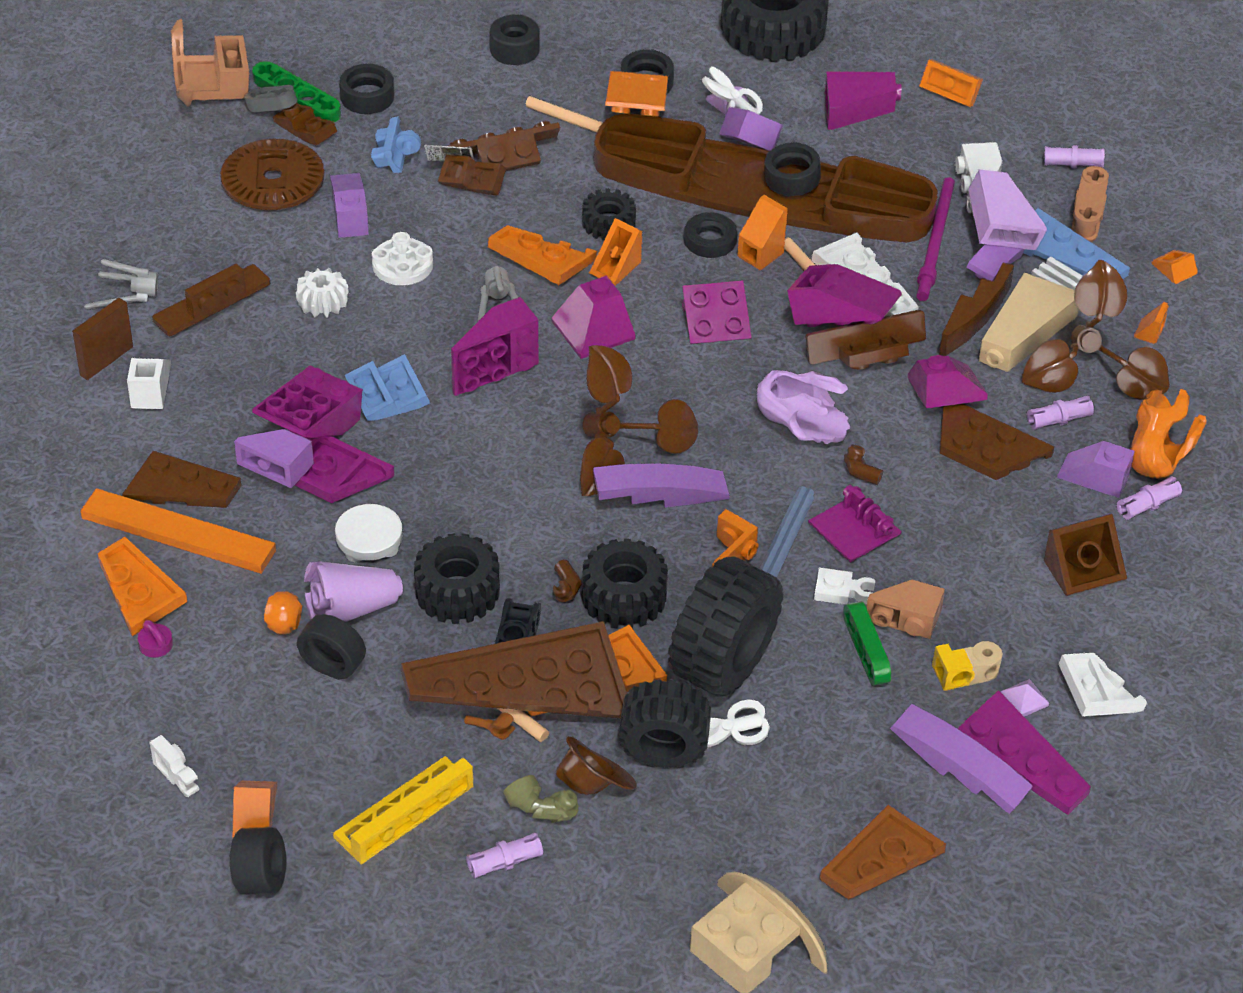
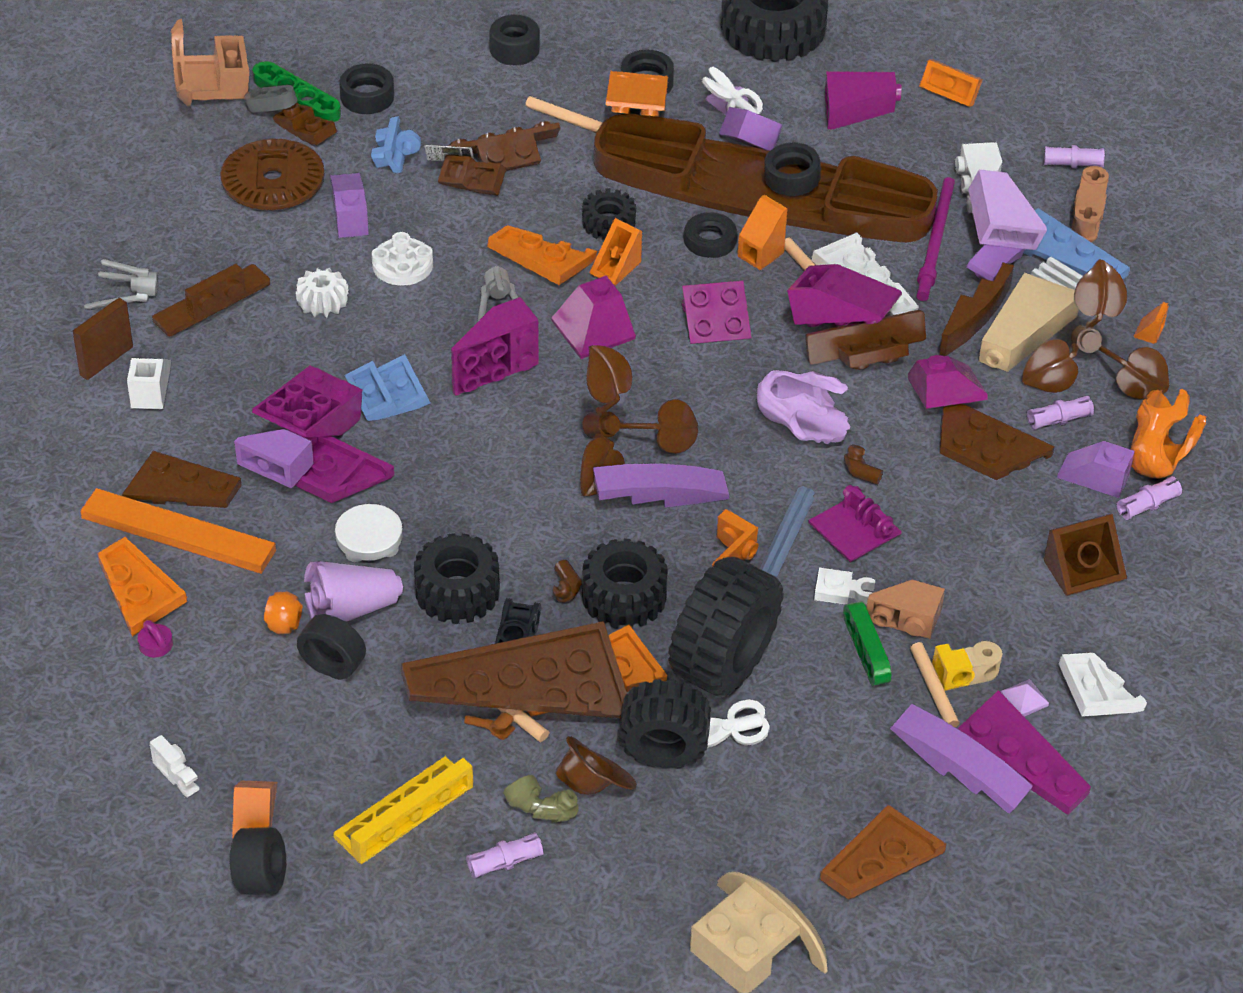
(934, 684): none -> light nougat bar
(1176, 265): orange slope -> none

